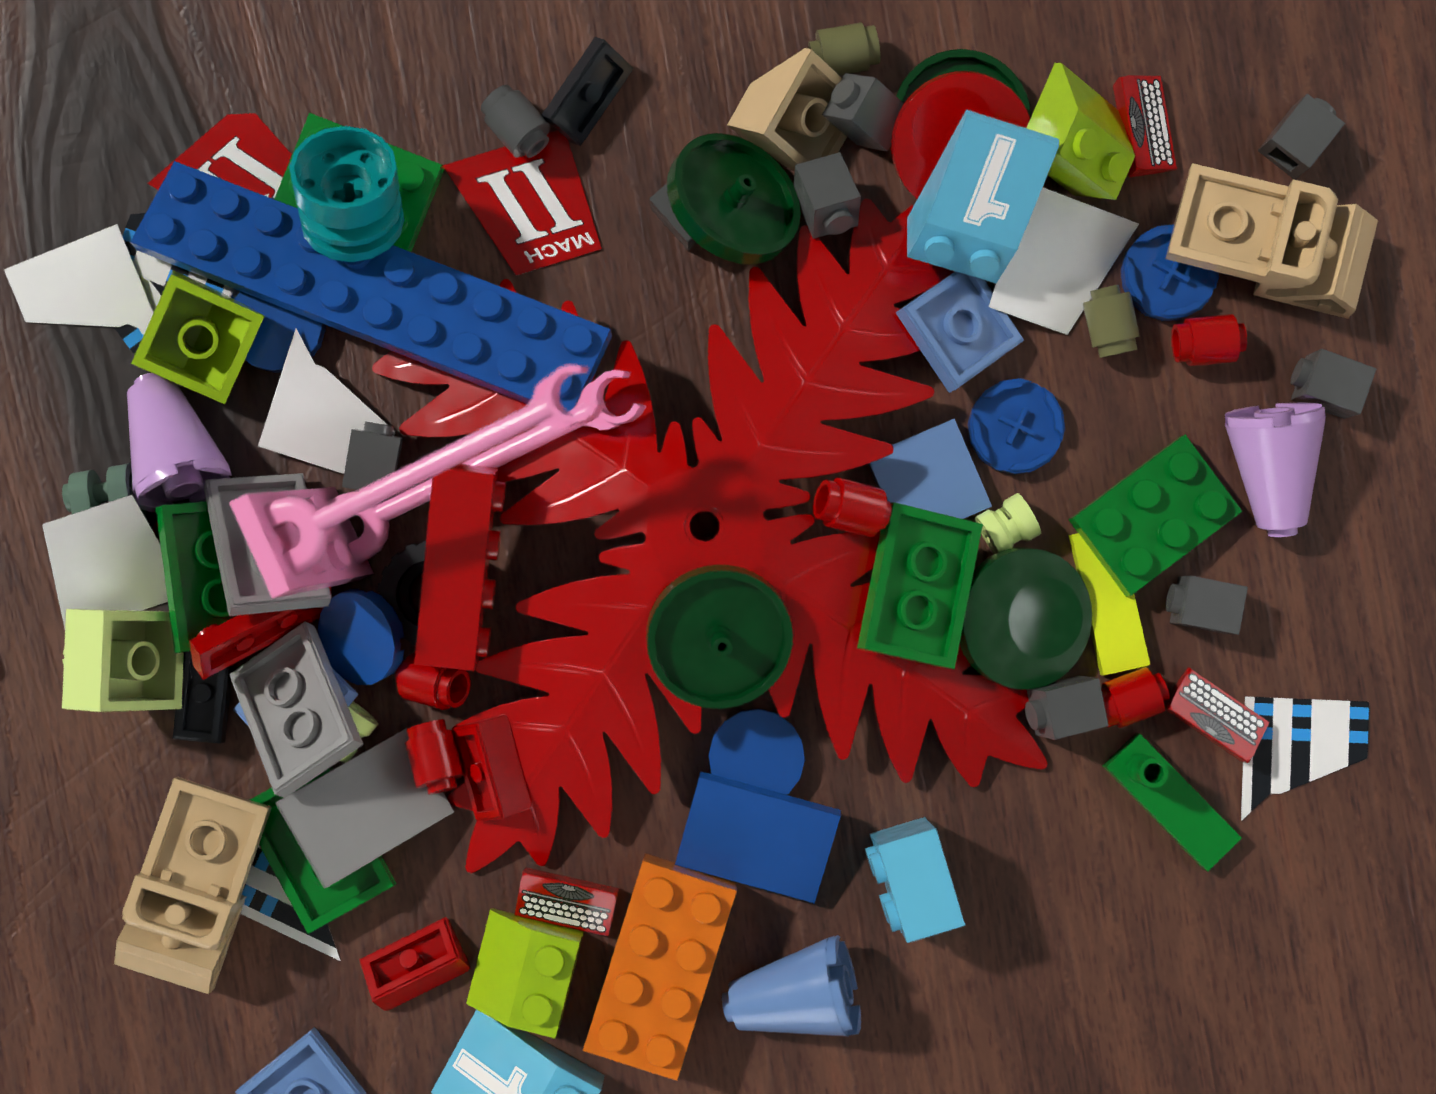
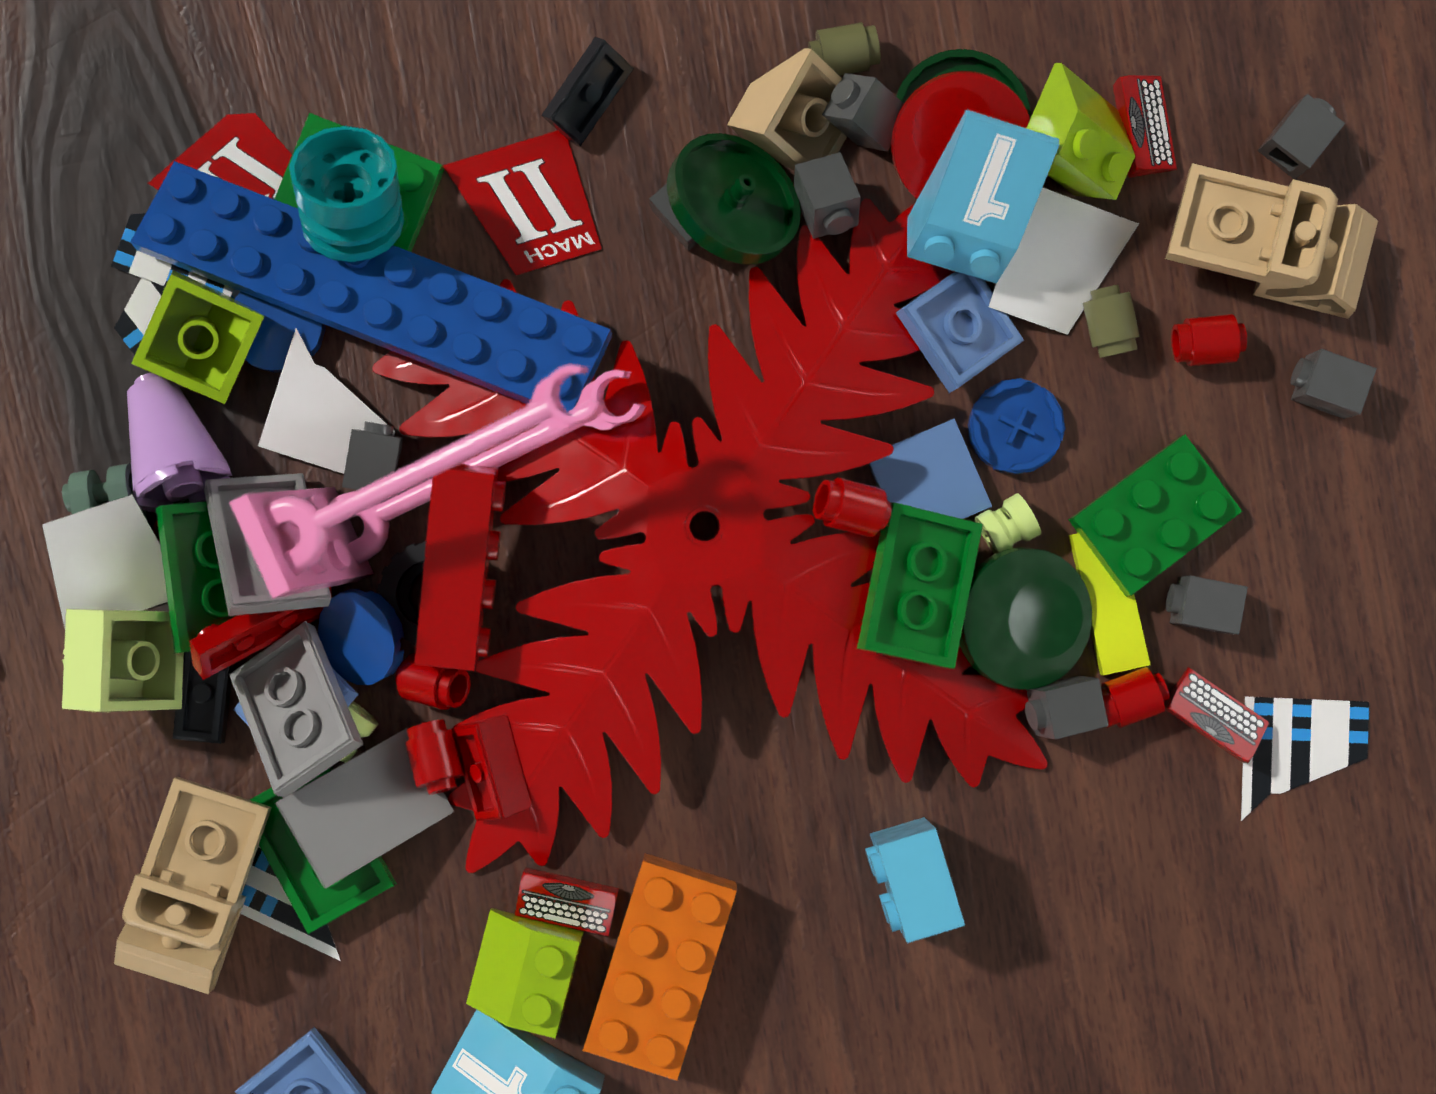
(82, 284): white sticker -> none
(414, 965): red slope -> none
(515, 121): dark grey brick -> none
(719, 636): dark green piece -> none
(758, 751): blue tile -> none
(758, 837): blue tile -> none
(798, 994): medium blue cone -> none
(1162, 286): blue tile -> none
(1172, 802): green piece -> none
(1278, 461): lavender cone -> none

